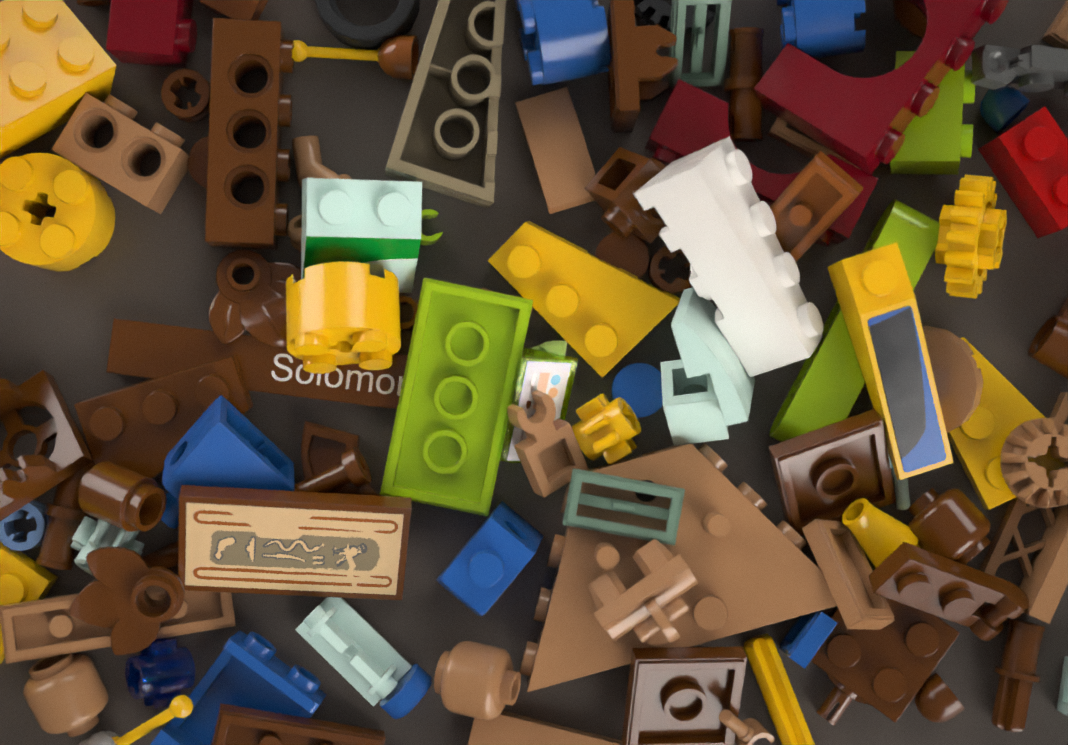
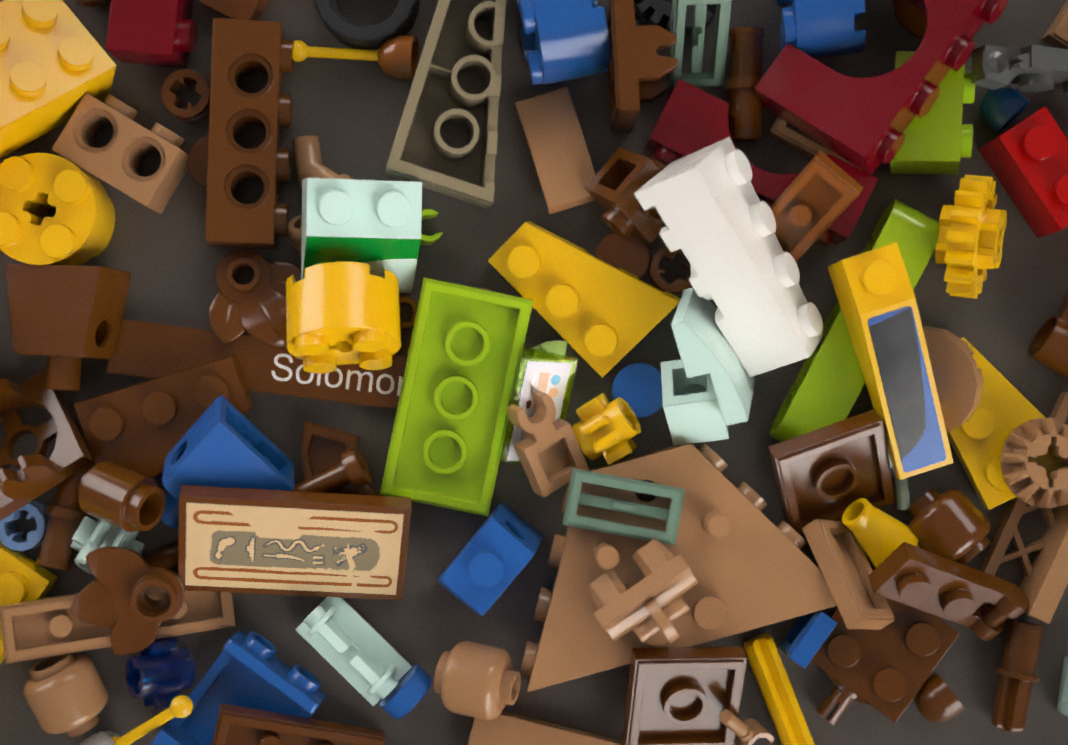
(66, 316): none -> reddish brown torso

